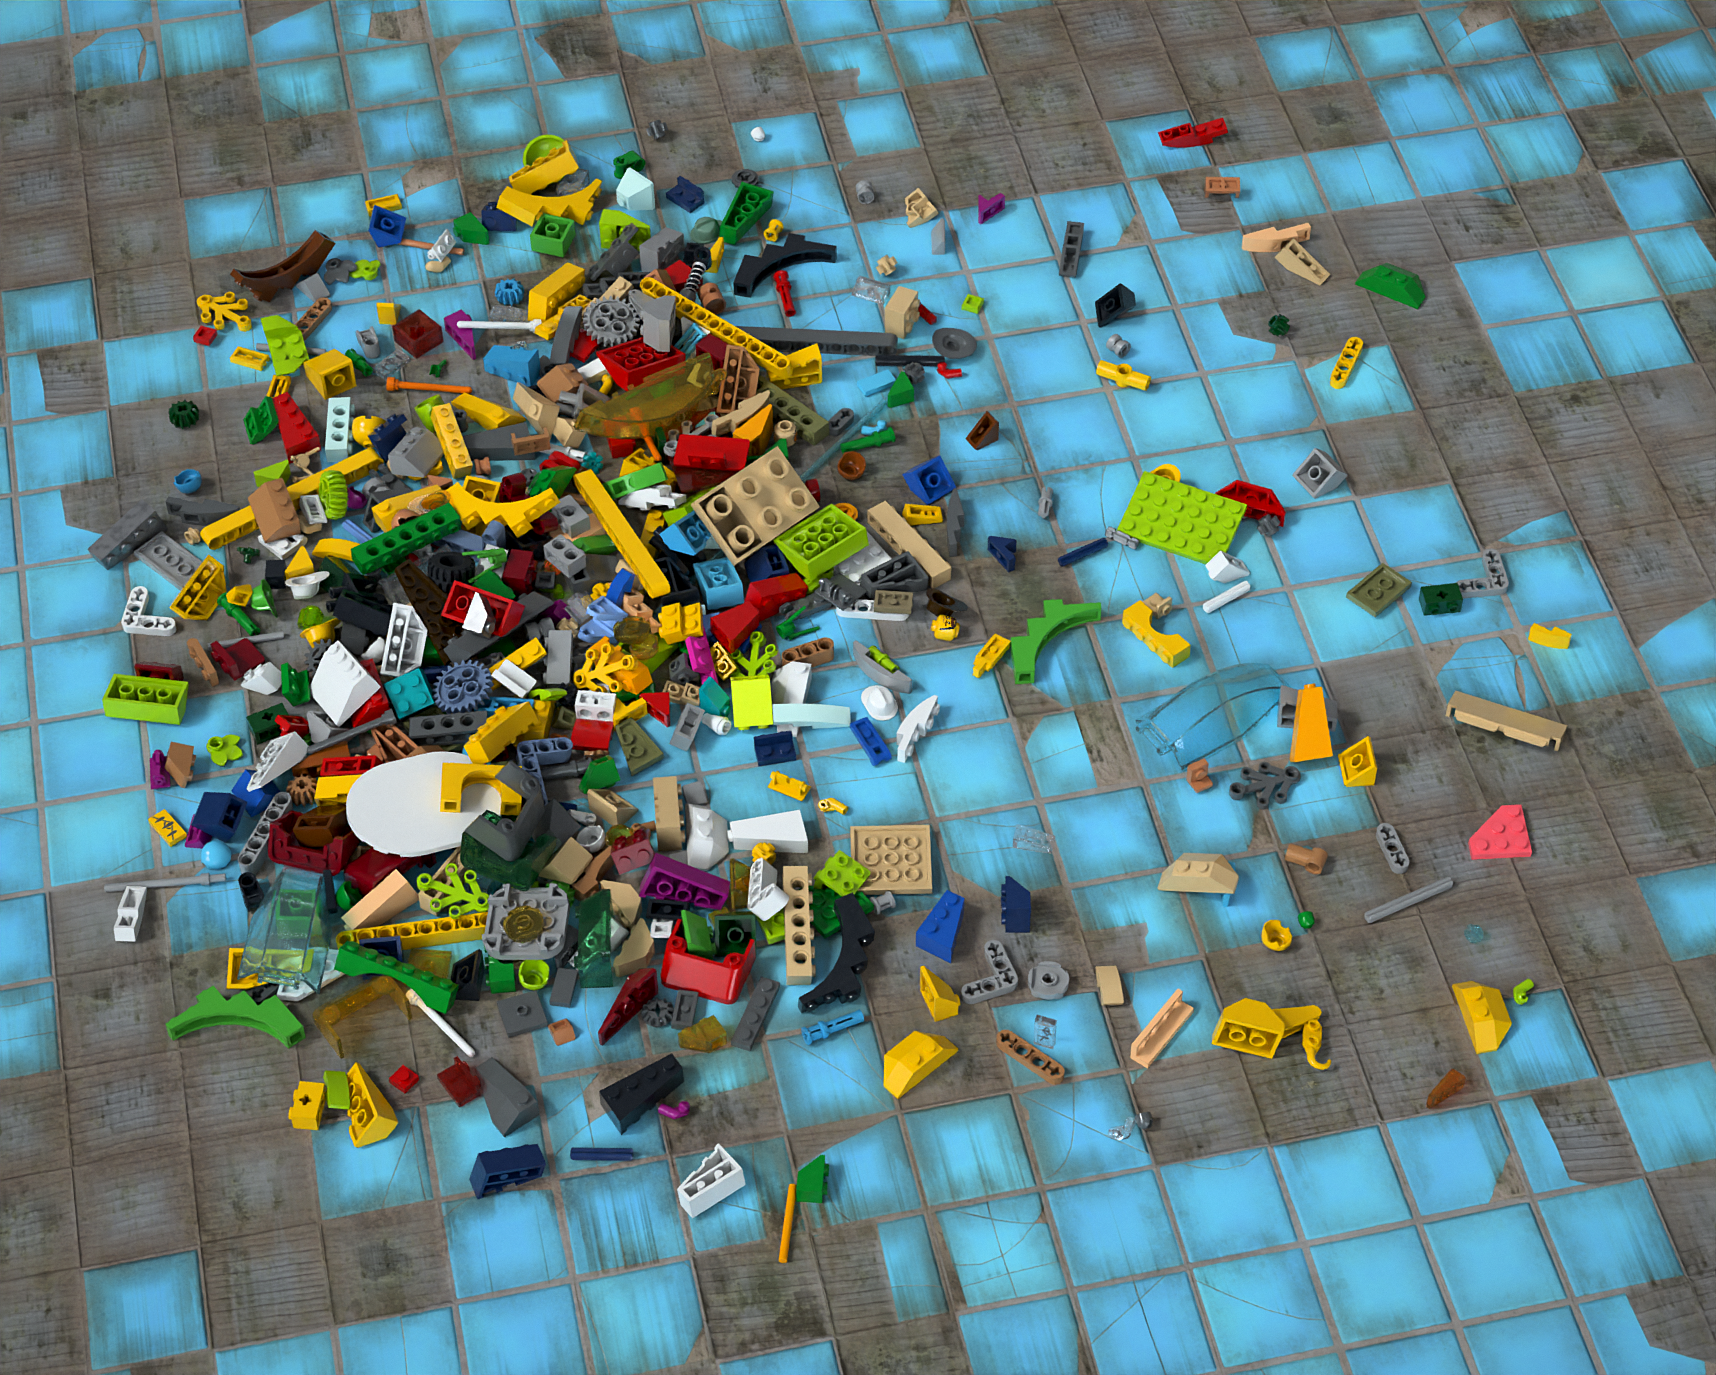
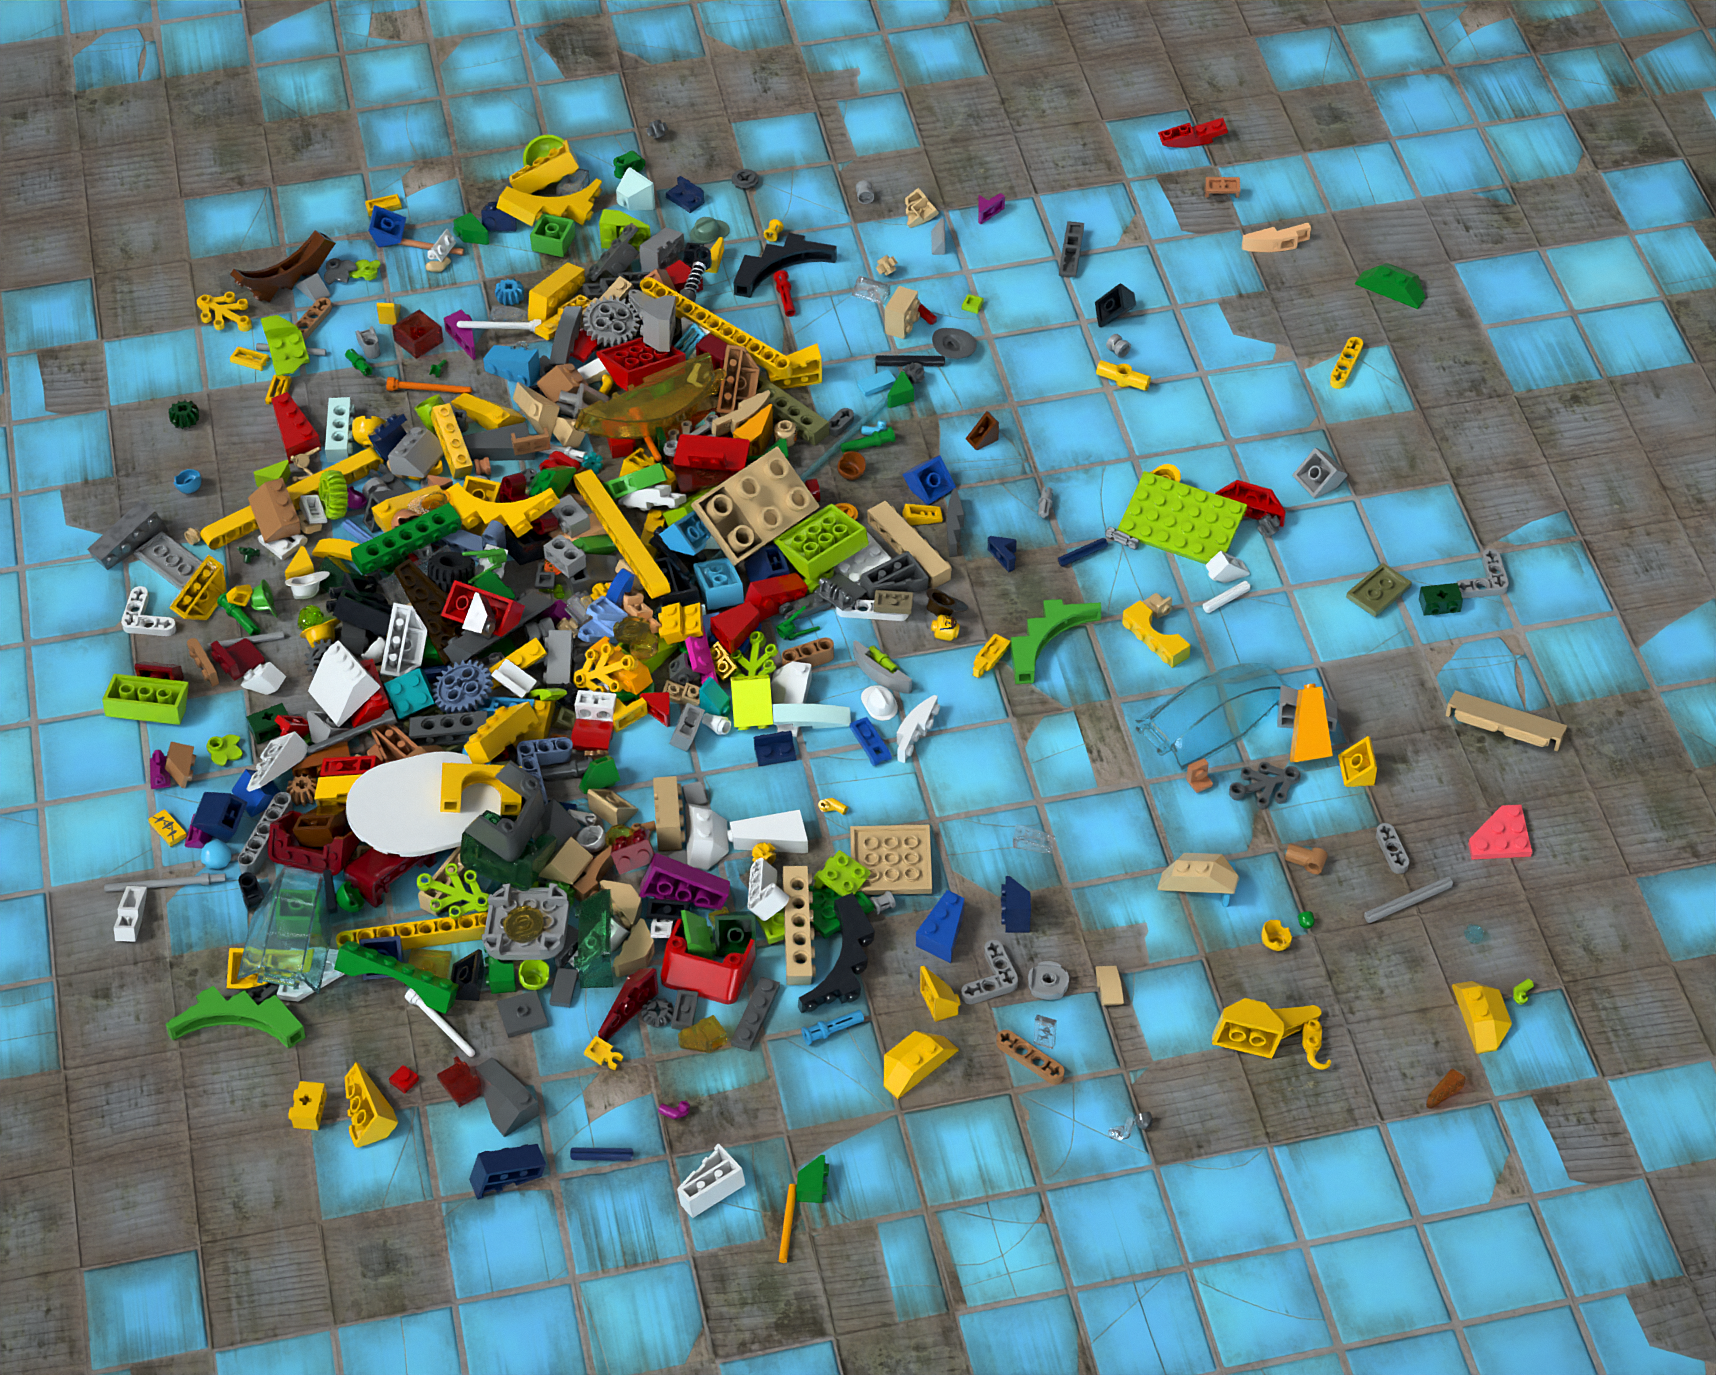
(197, 513): dark grey slope -> none
(205, 335): red plate -> none
(260, 420): green slope -> none
(275, 574): black brick -> none
(295, 685): green bracket -> none
(330, 373): yellow slope -> none
(337, 1089): lime slope -> none
(354, 999): clear yellow windscreen -> none
(382, 903): light nougat slope -> none
(391, 364): clear tile -> none
(520, 572): dark red brick -> none
(561, 1032): nougat slope -> none
(600, 1051): none -> yellow plate
(637, 746): olive wing -> none
(640, 1091): black wedge -> none
(711, 298): nougat wheel -> none
(739, 884): clear yellow slope -> none
(745, 210): green wedge -> none
(758, 134): white hinge -> none
(788, 786): yellow hinge -> none
(828, 340): dark grey beam -> none
(948, 373): red arm -> none
(1161, 1030): light nougat fence -> none
(1278, 325): dark green gear -> none
(1300, 262): tan slope -> none
(1555, 638): yellow slope -> none

